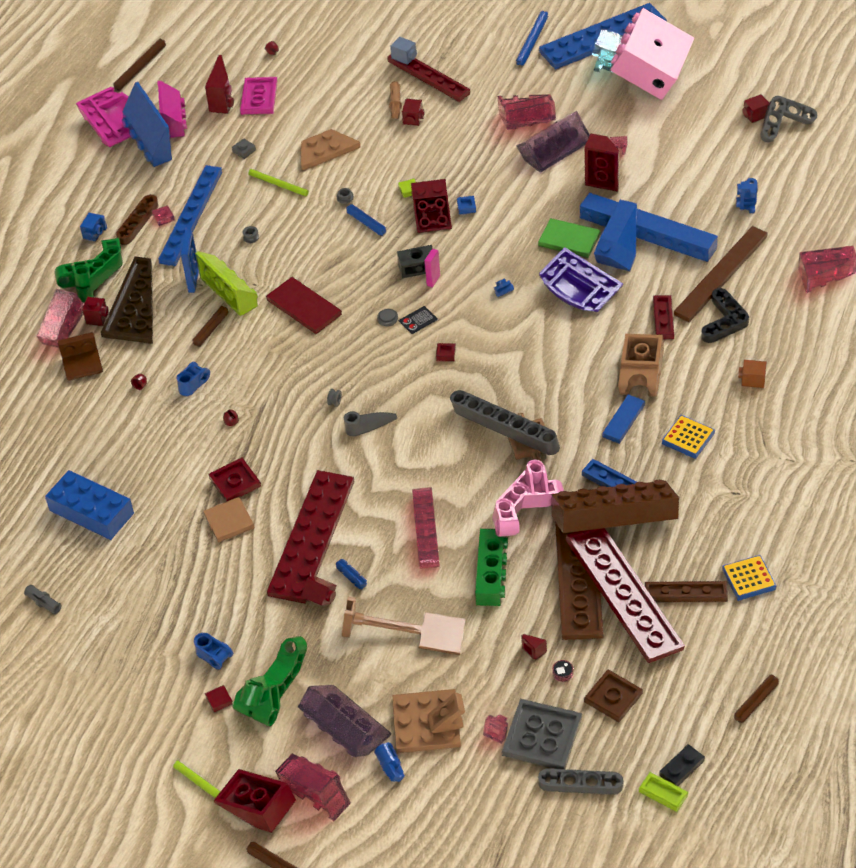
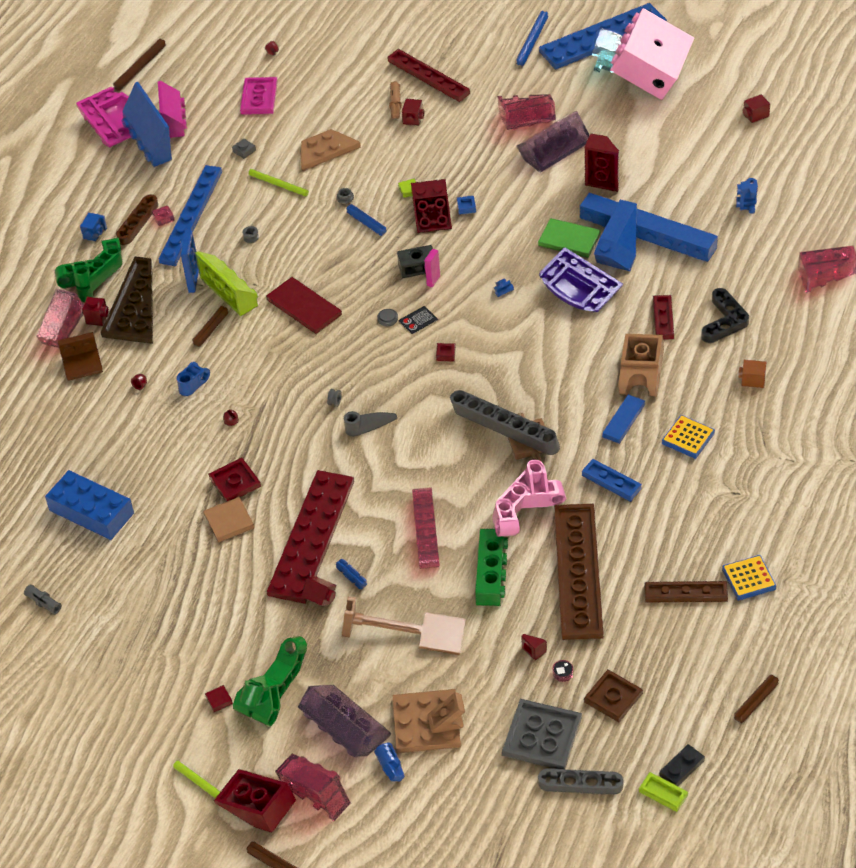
(214, 652): blue piece -> none
(218, 89): dark red slope -> none
(403, 50): sand blue brick -> none
(496, 728): clear pink tile -> none
(614, 506): reddish brown brick -> none
(620, 142): clear pink tile -> none
(625, 594): plate -> none
(720, 274): reddish brown tile -> none
(783, 110): dark grey beam -> none

